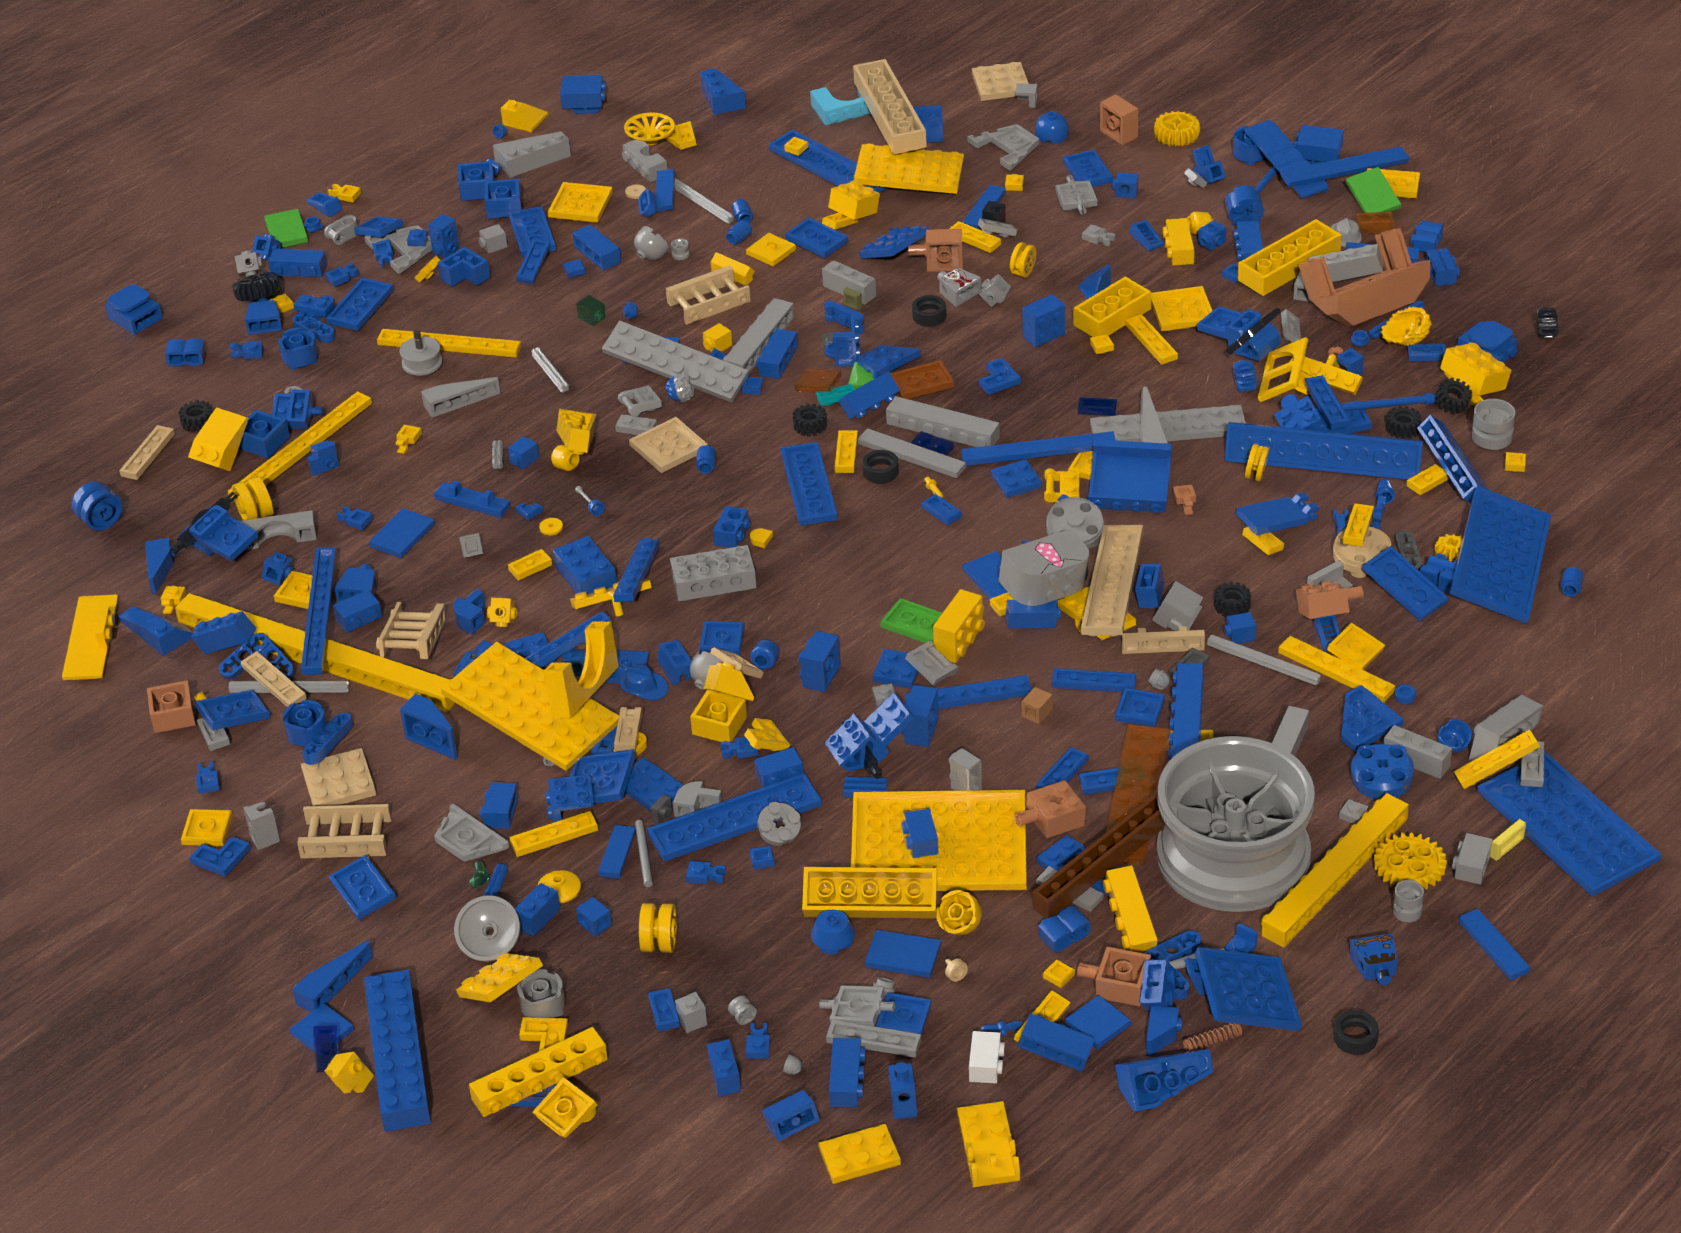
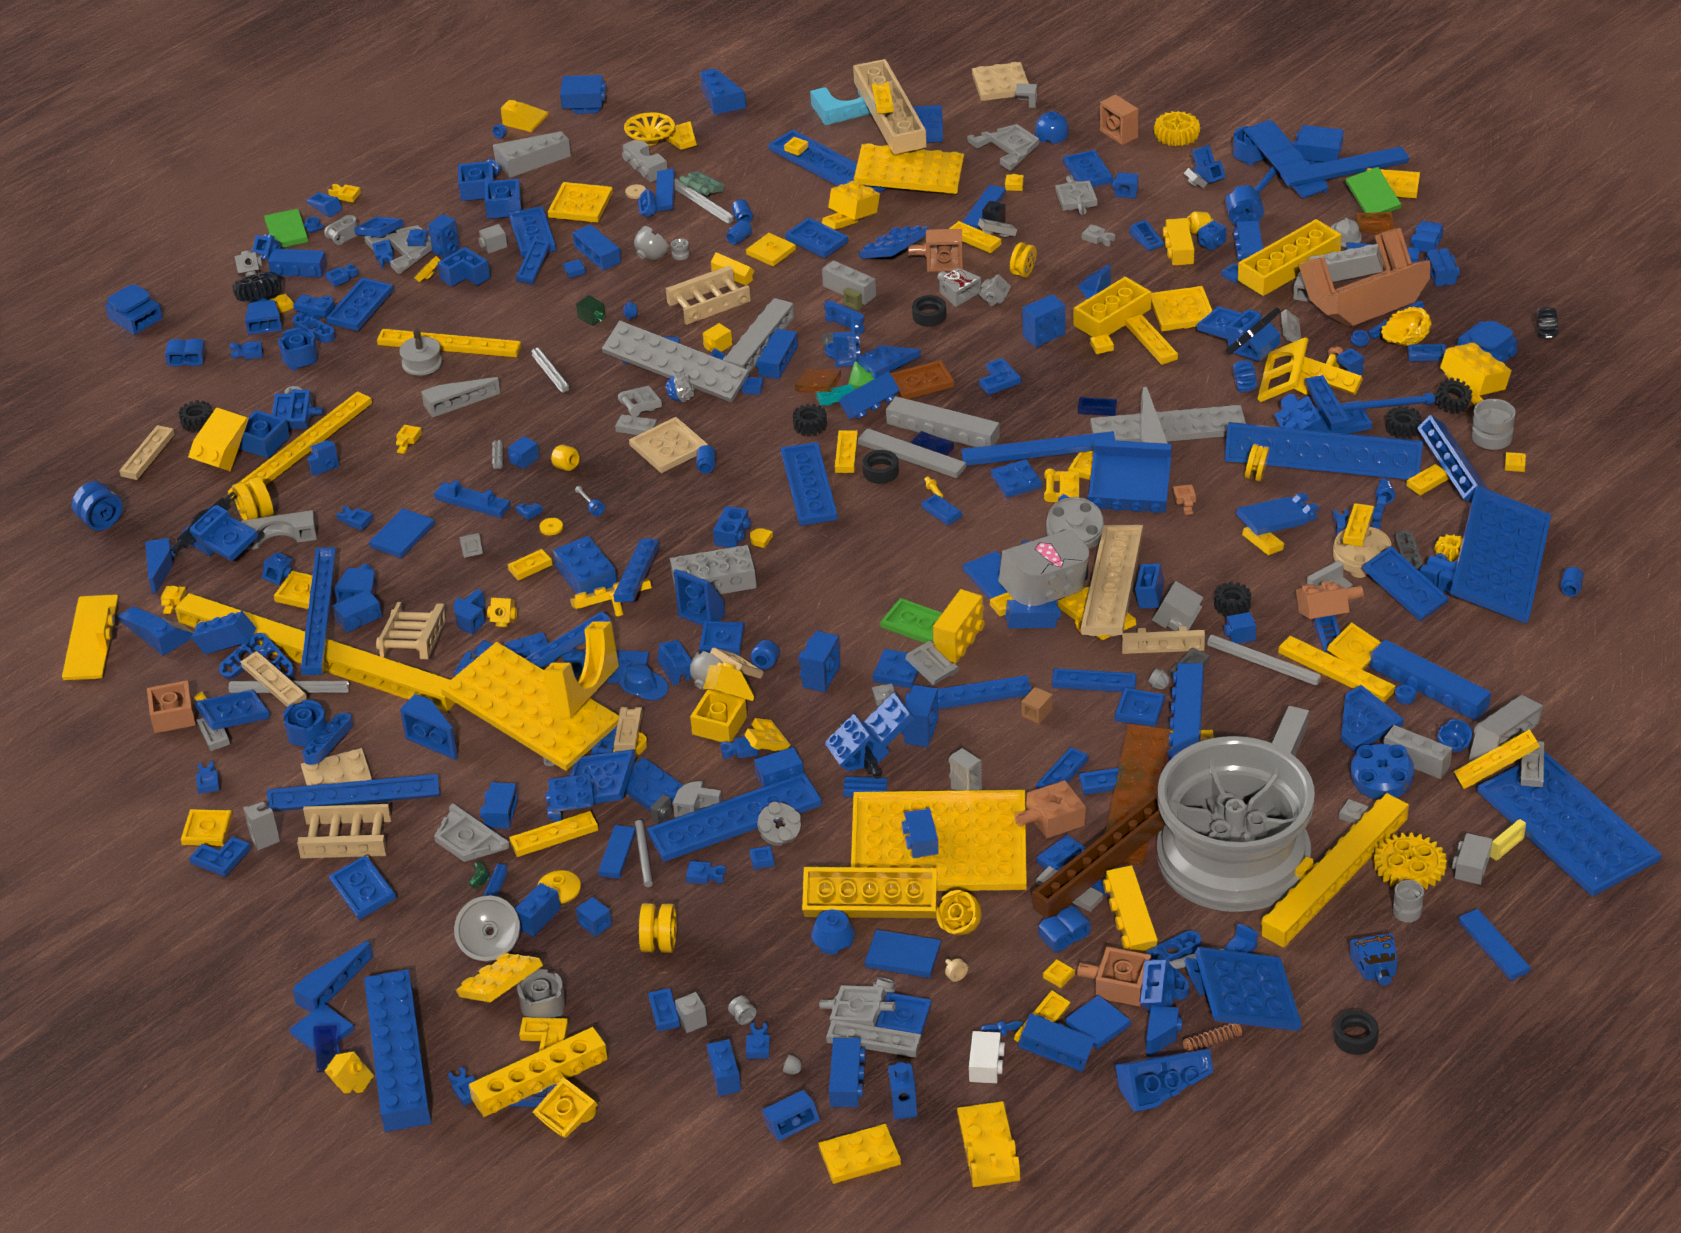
(353, 792): none -> blue plate
(461, 1086): none -> blue plate
(576, 430): yellow wedge -> none
(697, 599): none -> blue slope
(702, 183): none -> sand green plate
(882, 98): none -> yellow plate
(1304, 867): none -> yellow tile
(1430, 679): none -> blue brick

